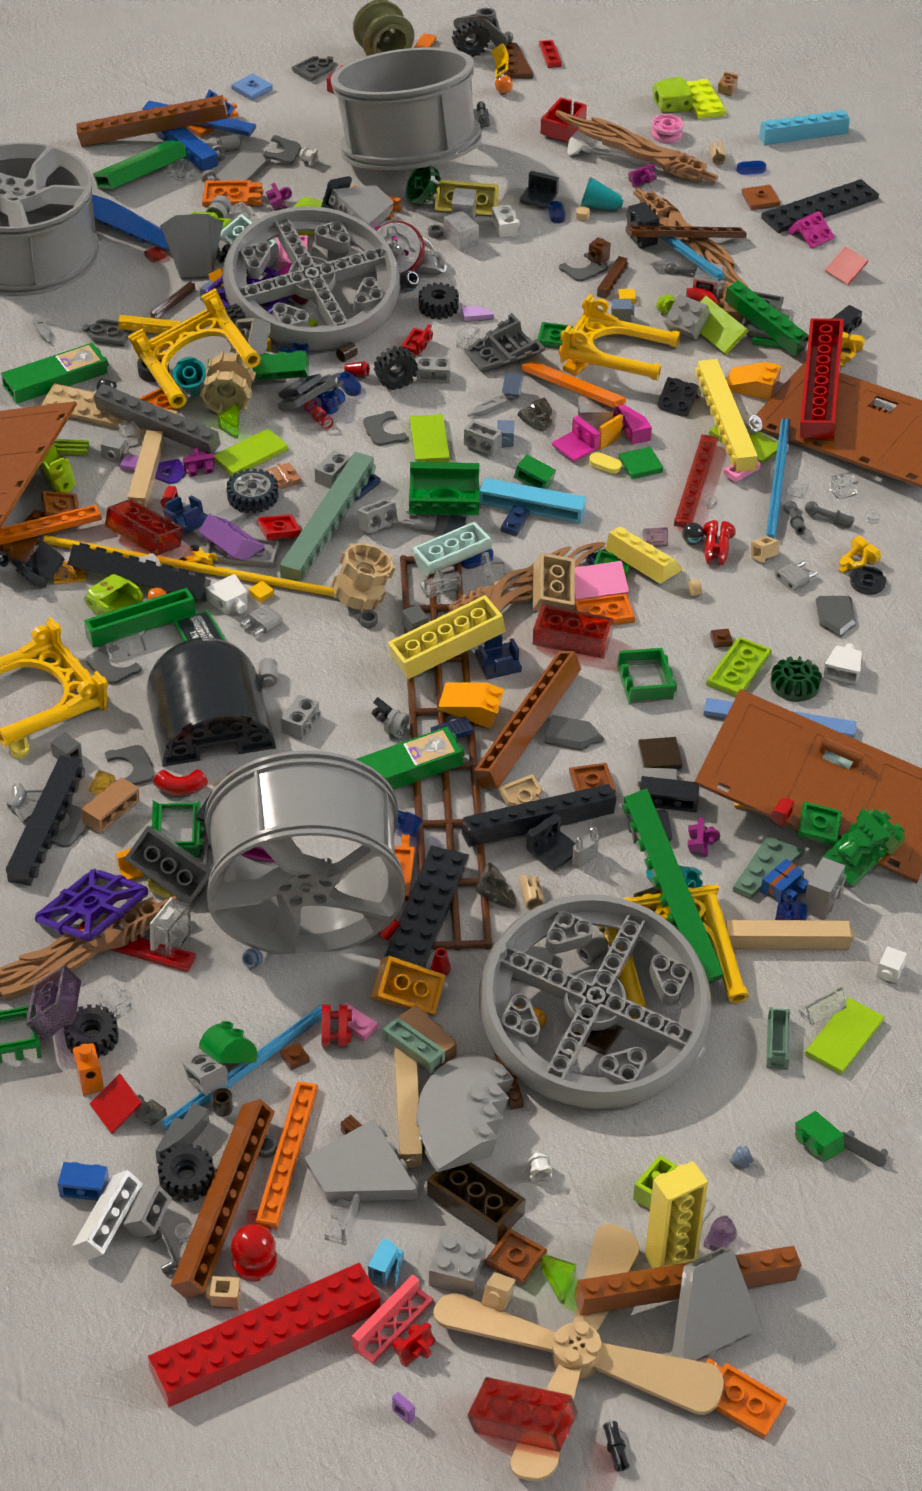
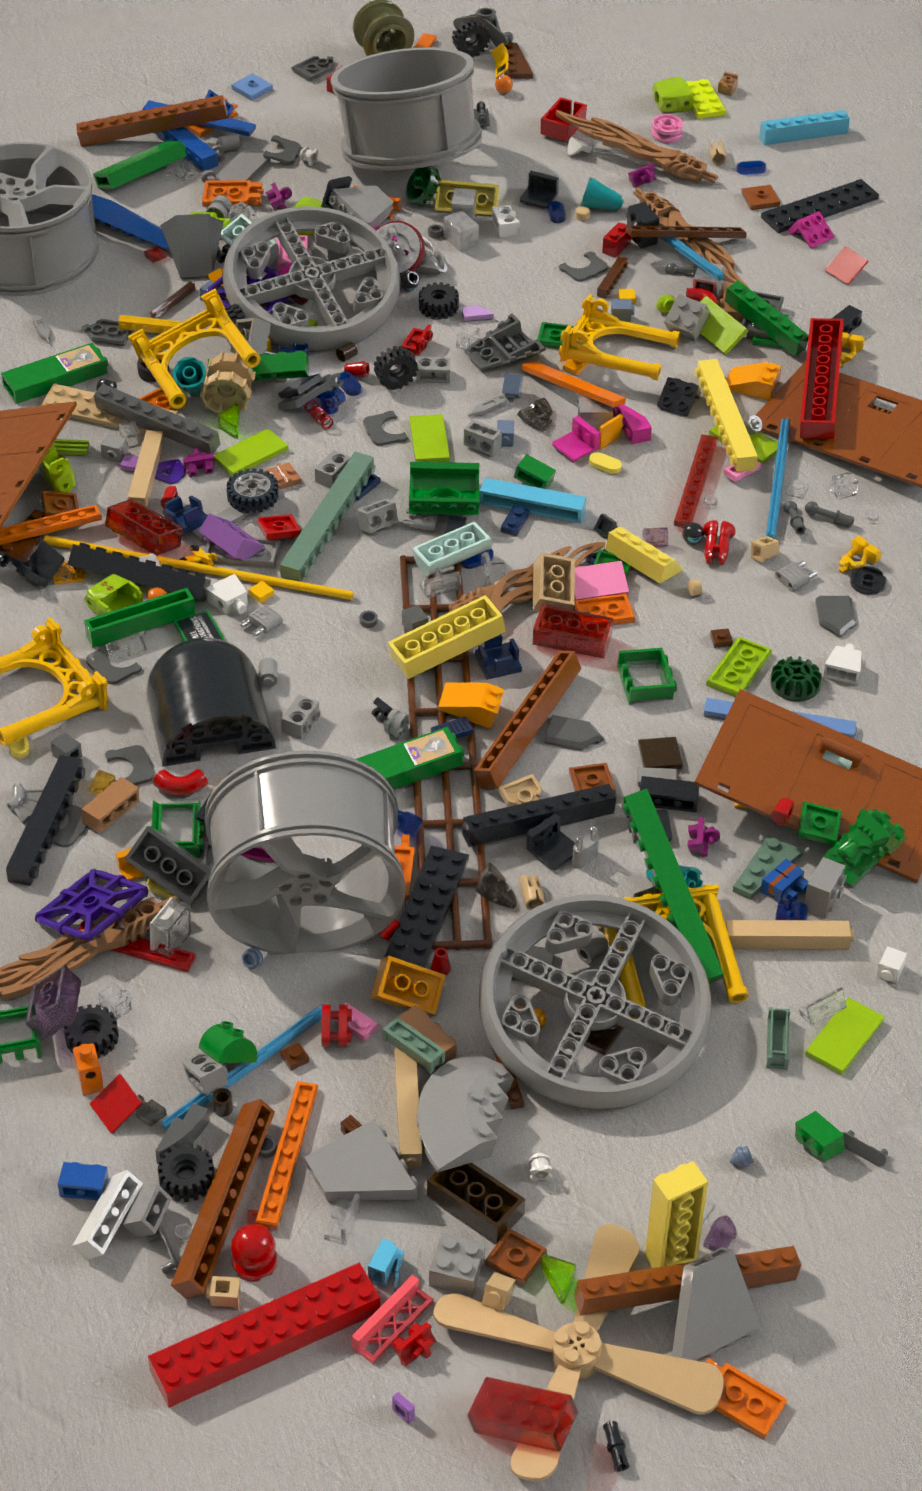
(363, 576): tan piece -> none
(550, 54): red tile -> none
(599, 251): reddish brown brick -> none
(605, 525): none -> black tile
(616, 240): none -> red brick
(640, 462): green tile -> none
(644, 1185): lime brick -> none

